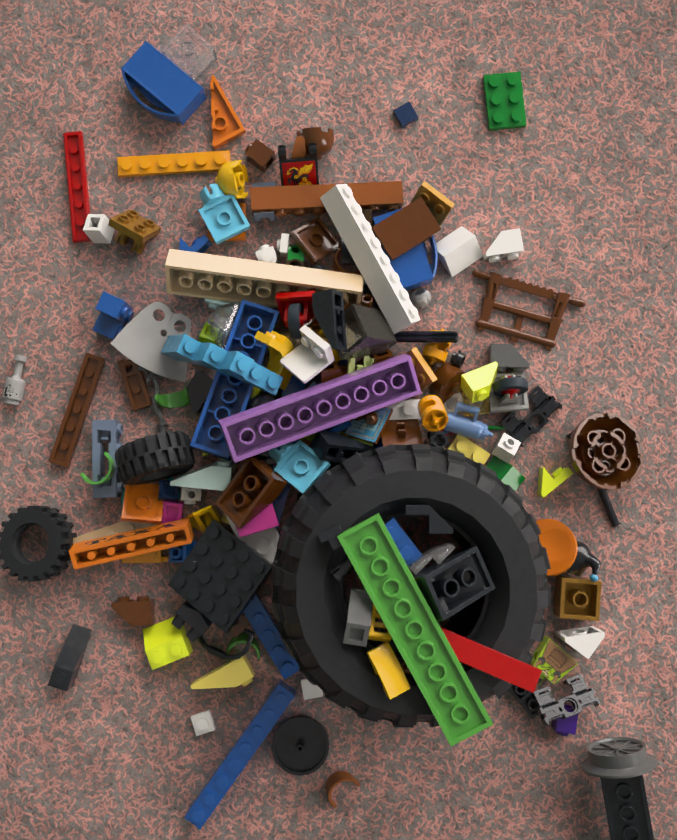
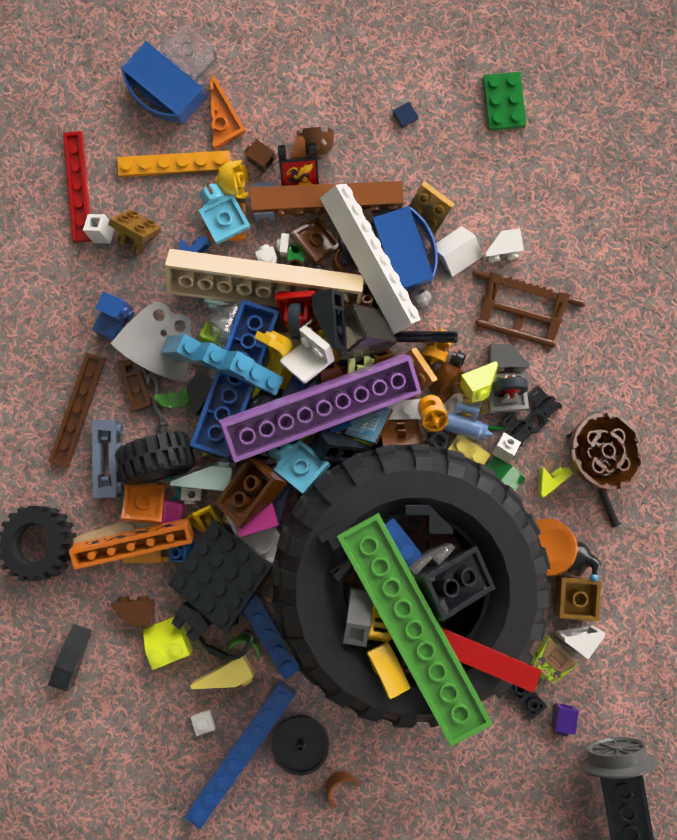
(14, 385): light grey piece -> none
(110, 473): bright green helmet -> none
(167, 492): dark blue tile -> none
(309, 690): white tile -> none
(370, 418): reddish brown arm -> none
(406, 229): reddish brown tile -> none
(554, 710): piece -> none

